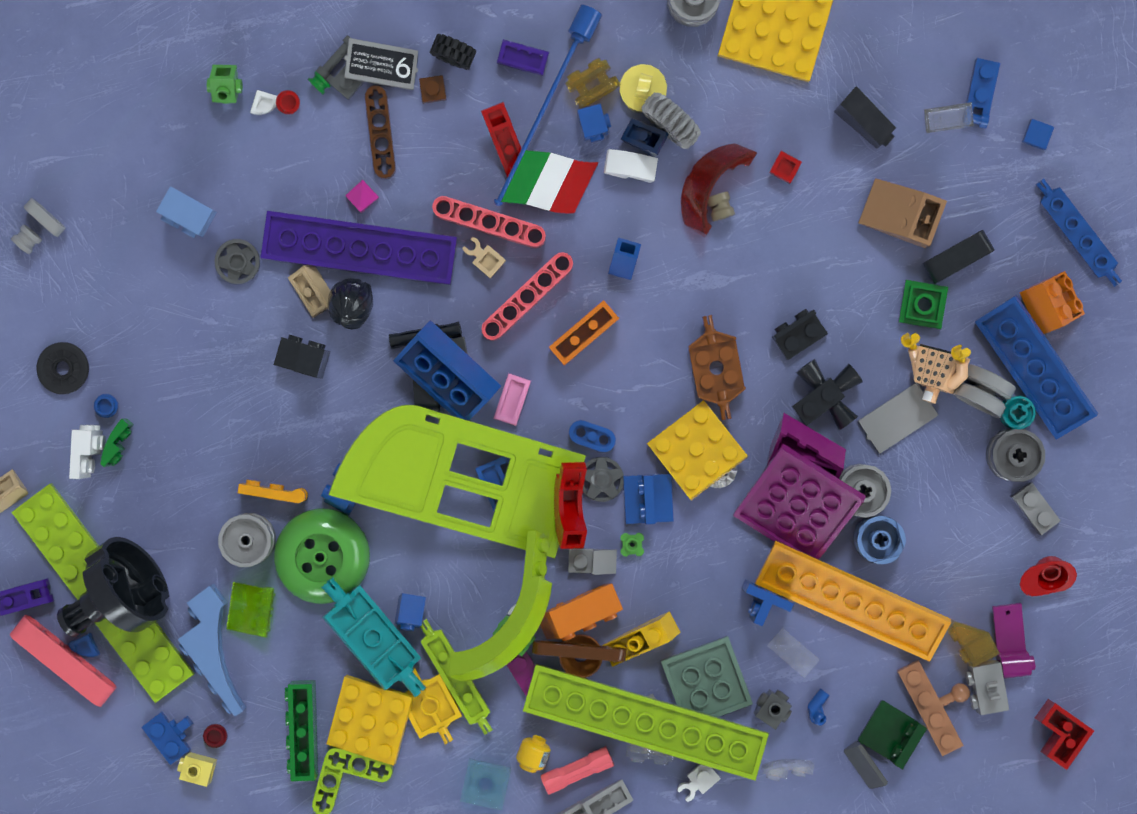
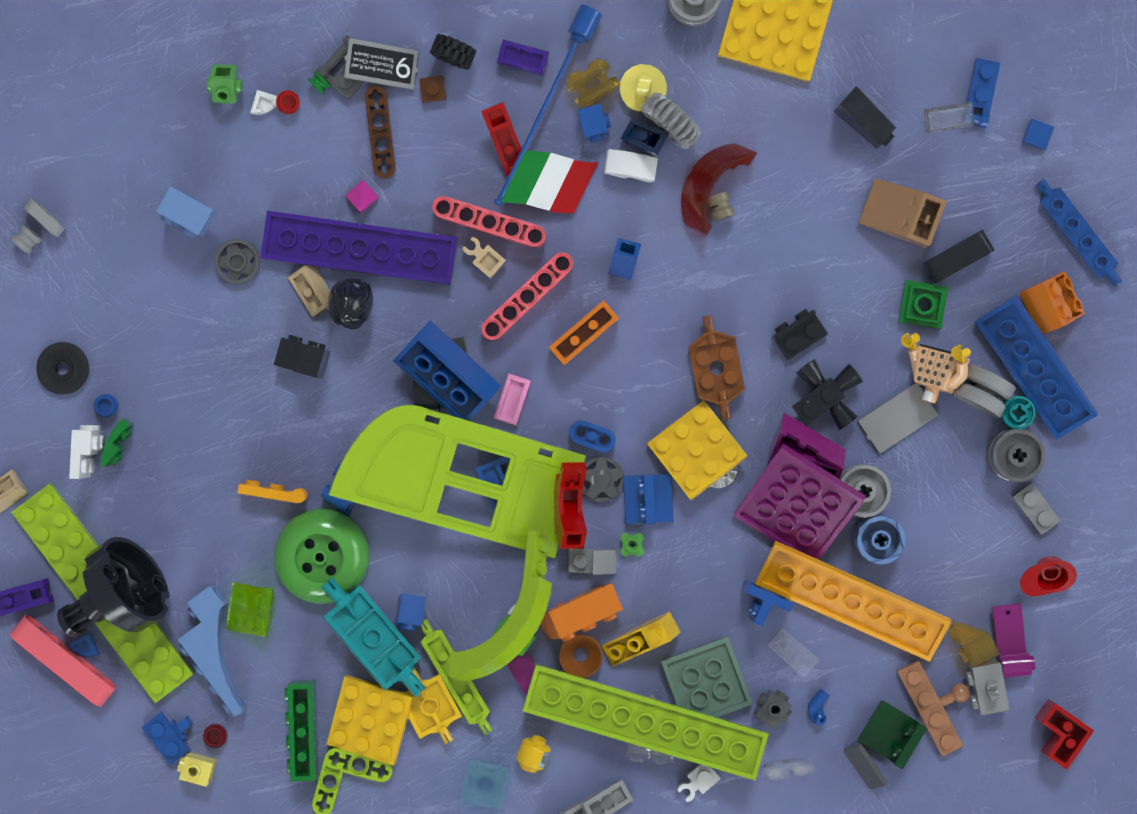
(261, 537): light grey wheel -> none
(402, 339): black pin -> none
(576, 650): reddish brown beam -> none
(592, 763): coral axle -> none
(785, 167): red plate -> none

